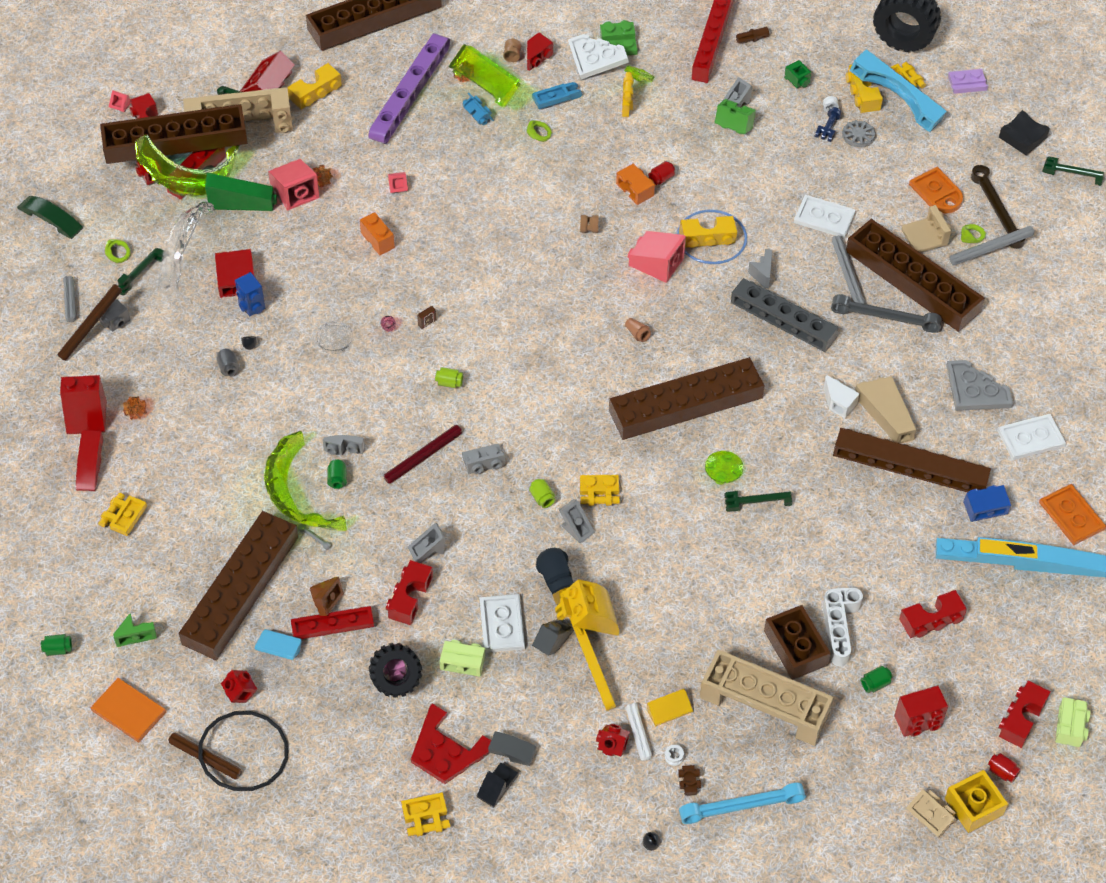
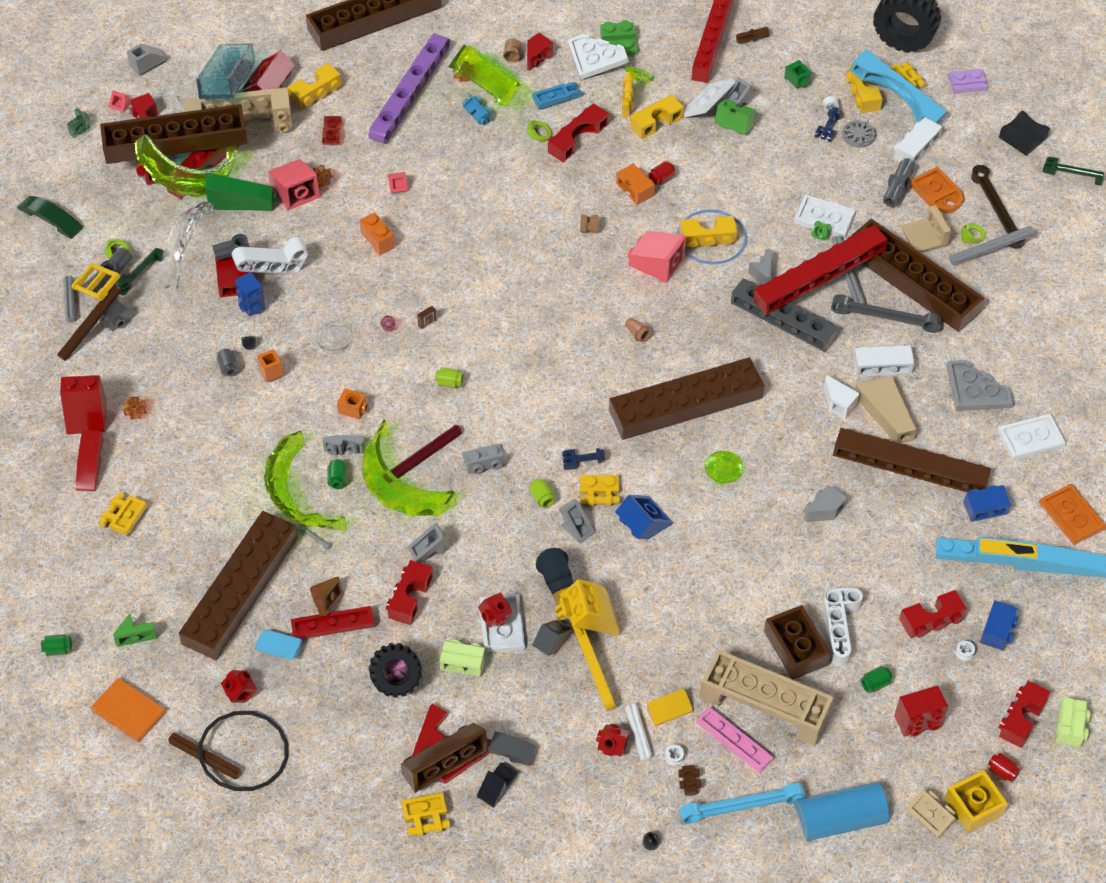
(79, 124): none -> clear green bracket
(102, 293): none -> yellow window
(116, 264): none -> dark grey piece
(144, 58): none -> light grey slope
(225, 71): none -> clear light blue brick
(225, 249): none -> dark grey piece
(270, 365): none -> orange brick
(271, 260): none -> white beam
(332, 130): none -> clear red slope
(347, 401): none -> orange brick
(395, 493): none -> clear neon green windscreen
(444, 756): none -> reddish brown slope
(495, 610): none -> red brick
(570, 458): none -> dark blue hinge
(591, 120): none -> red arch
(642, 516): none -> blue slope
(666, 109): none -> yellow arch
(708, 97): none -> white tile
(733, 501): dark green hinge -> none
(734, 739): none -> bright pink tile
(820, 269): none -> red brick
(821, 235): none -> bright green plate
(826, 506): none -> light grey slope
(842, 811): none -> dark azure brick
(883, 361): none -> white brick
(899, 182): none -> dark grey piece
(918, 140): none -> white brick
(968, 655): none -> white bush
(998, 625): none -> blue brick

